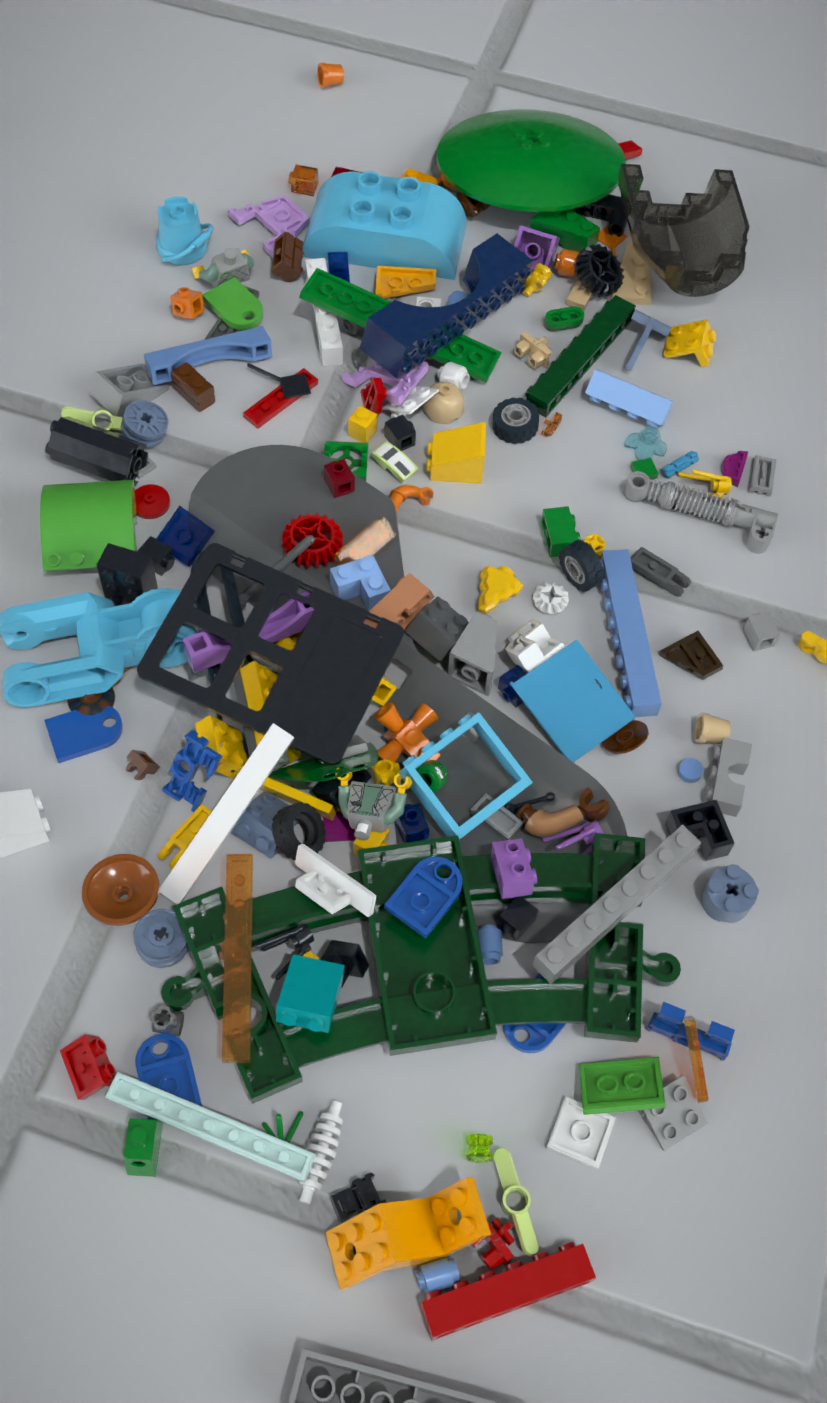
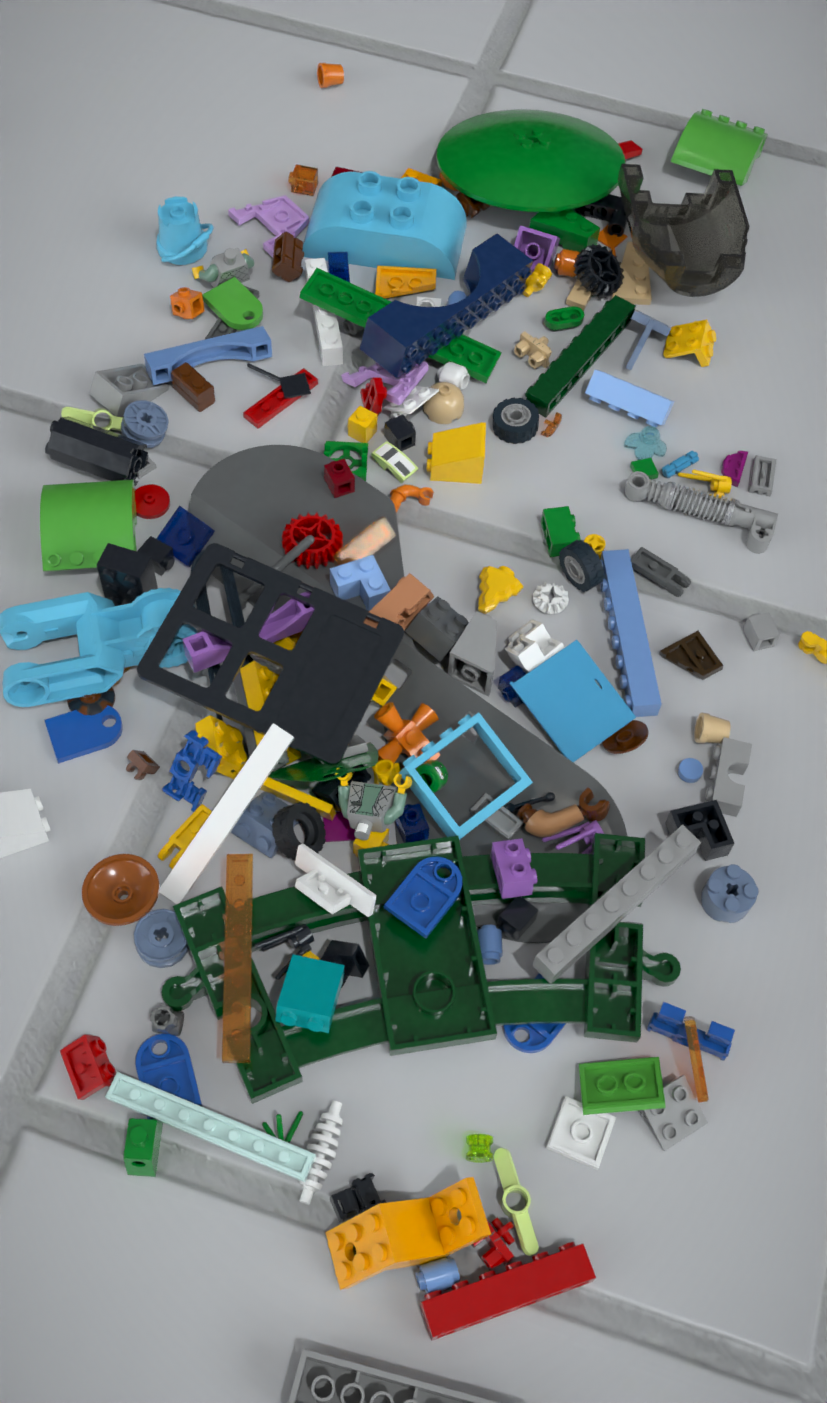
(719, 144): none -> bright green slope

